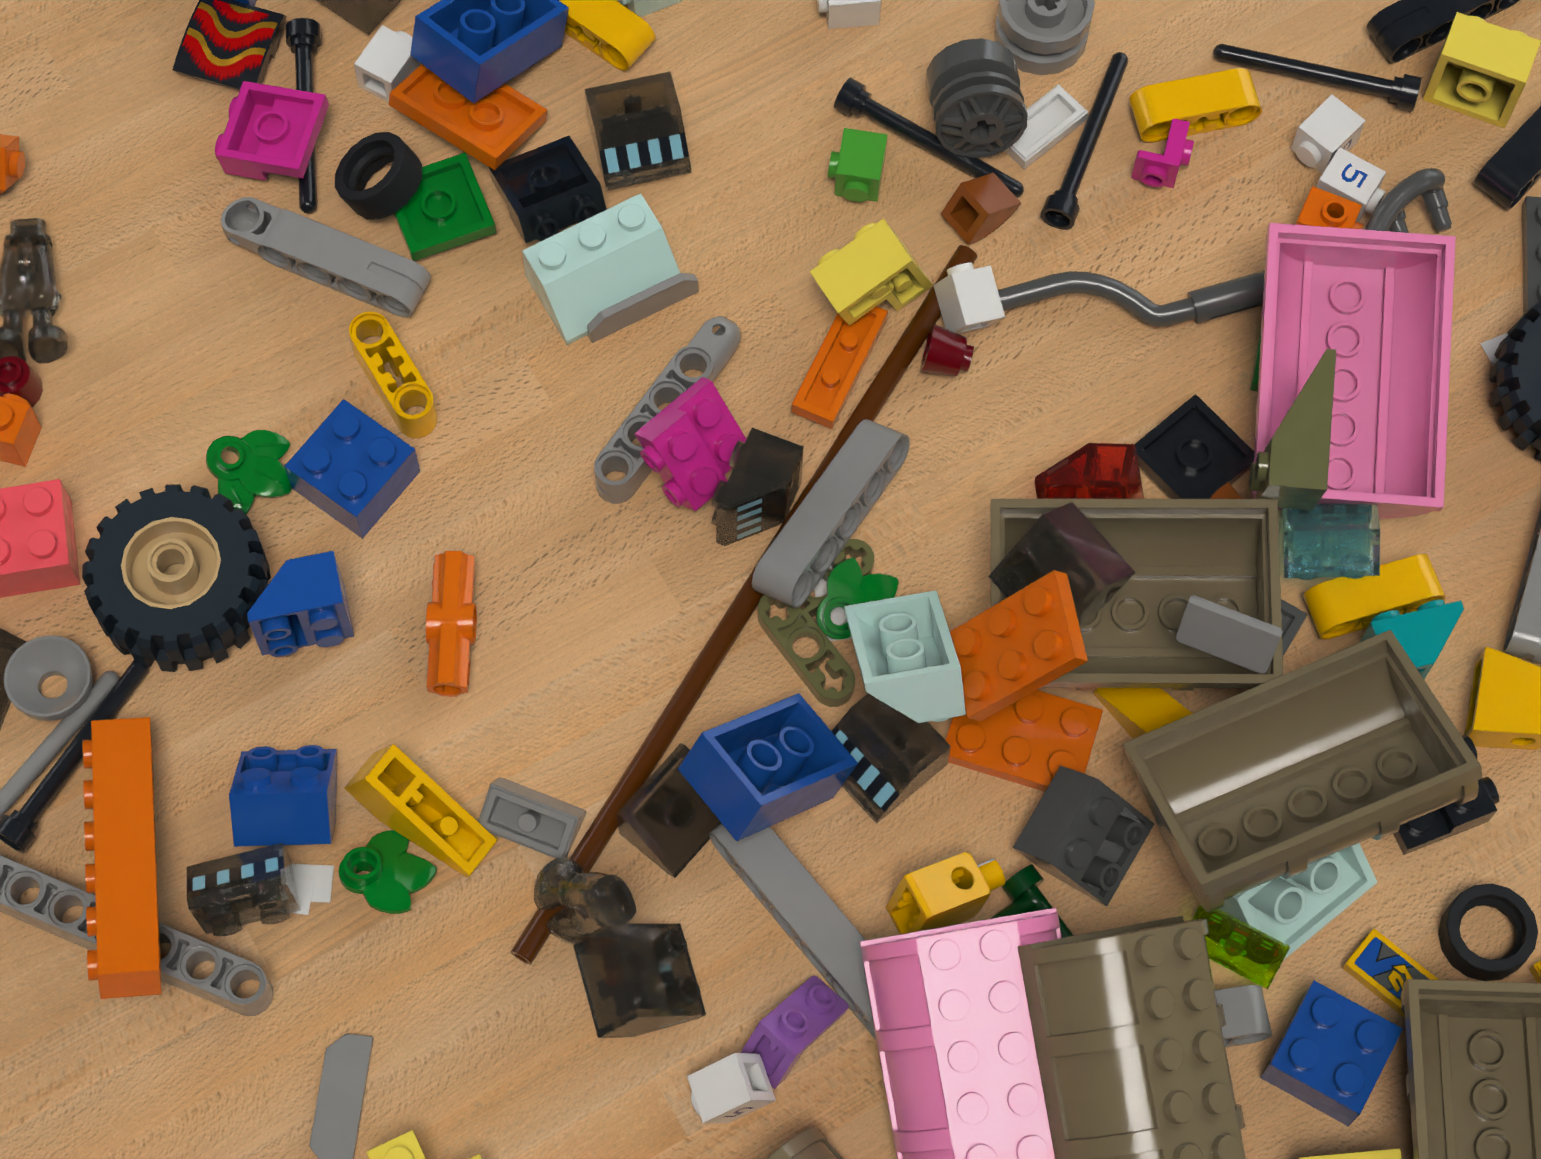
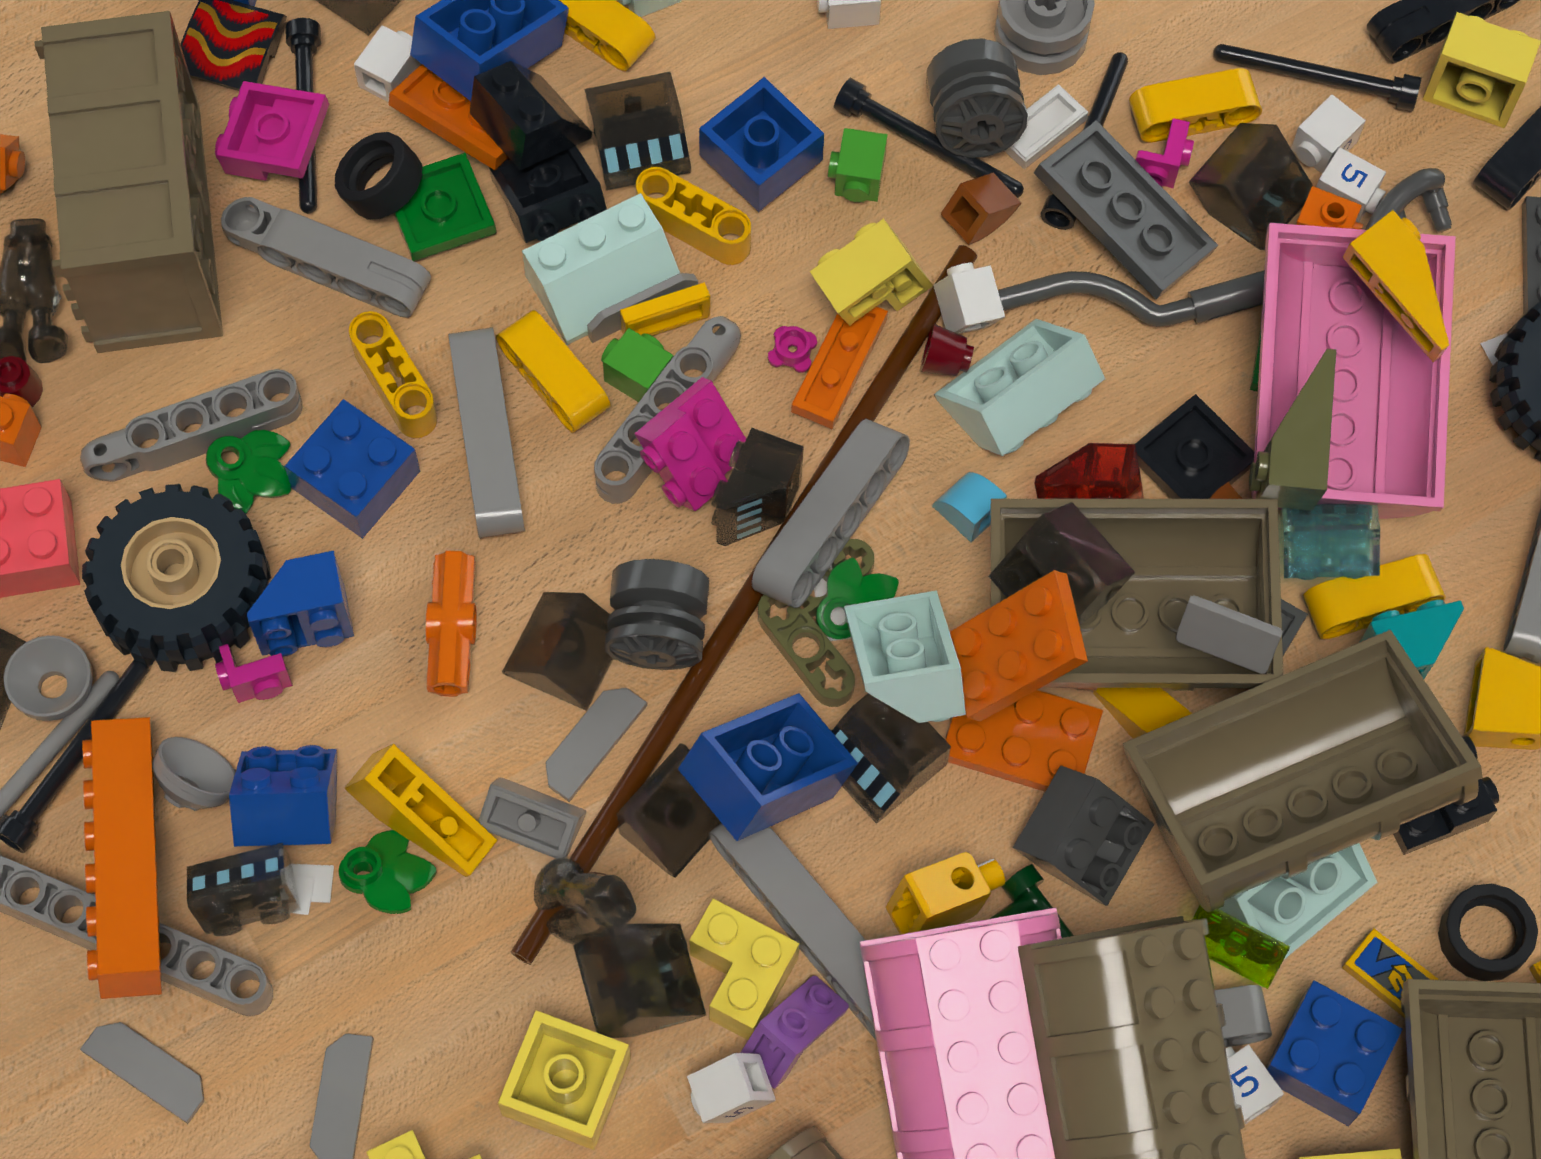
(130, 183): none -> dark tan container
(146, 1069): none -> light grey piece
(192, 774): none -> light grey piece
(205, 409): none -> light grey piece
(257, 679): none -> dark pink bracket
(486, 433): none -> light grey beam
(524, 114): none -> black slope
(553, 371): none -> yellow beam
(563, 648): none -> clear smoke slope
(564, 1080): none -> light yellow brick
(592, 740): none -> light grey piece
(634, 363): none -> bright green brick
(657, 614): none -> dark grey wheel
(667, 311): none -> yellow tile
(696, 216): none -> yellow beam
(754, 964): none -> light yellow brick
(761, 144): none -> blue brick
(797, 337): none -> dark pink plate
(968, 504): none -> medium azure brick
(1022, 386): none -> light aqua slope
(1125, 209): none -> dark grey plate
(1252, 182): none -> clear smoke slope
(1252, 1083): none -> white brick
(1399, 275): none -> yellow slope

